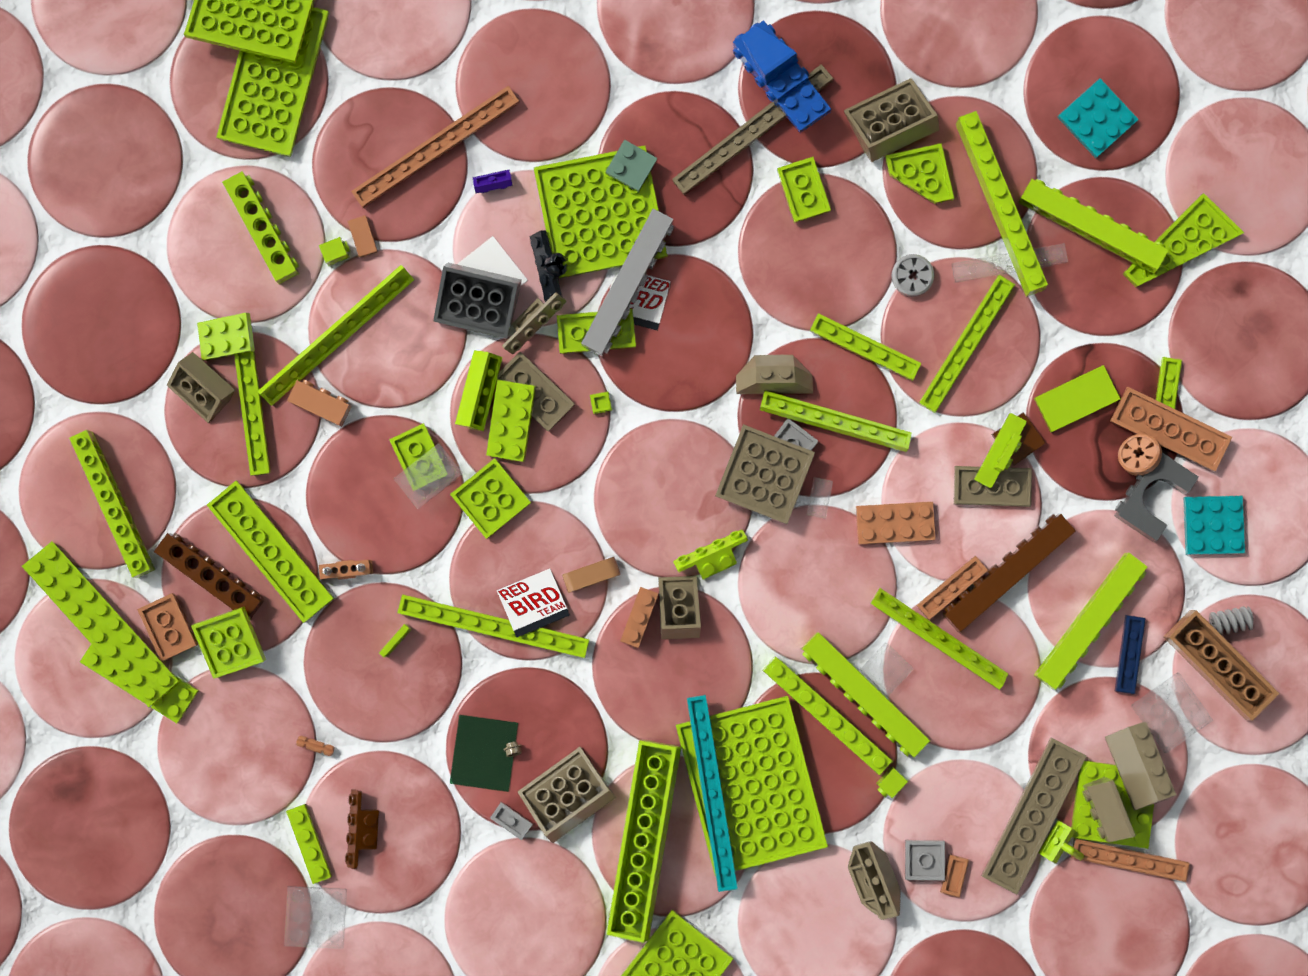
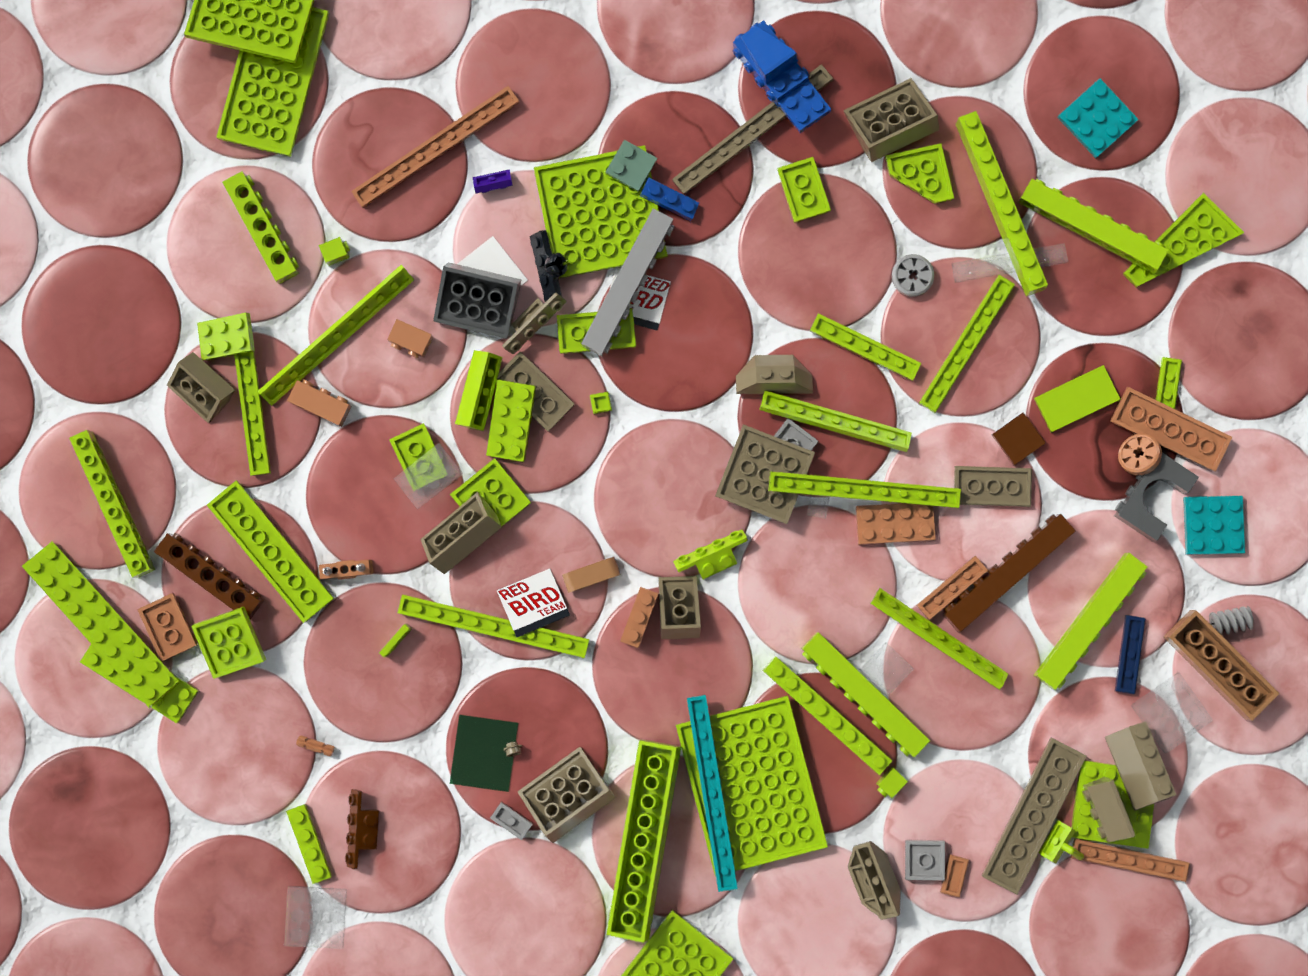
(362, 236): nougat tile -> none
(410, 338): none -> nougat brick
(460, 533): none -> dark tan slope
(669, 199): none -> blue plate
(864, 489): none -> lime plate
(1001, 450): lime bracket -> none

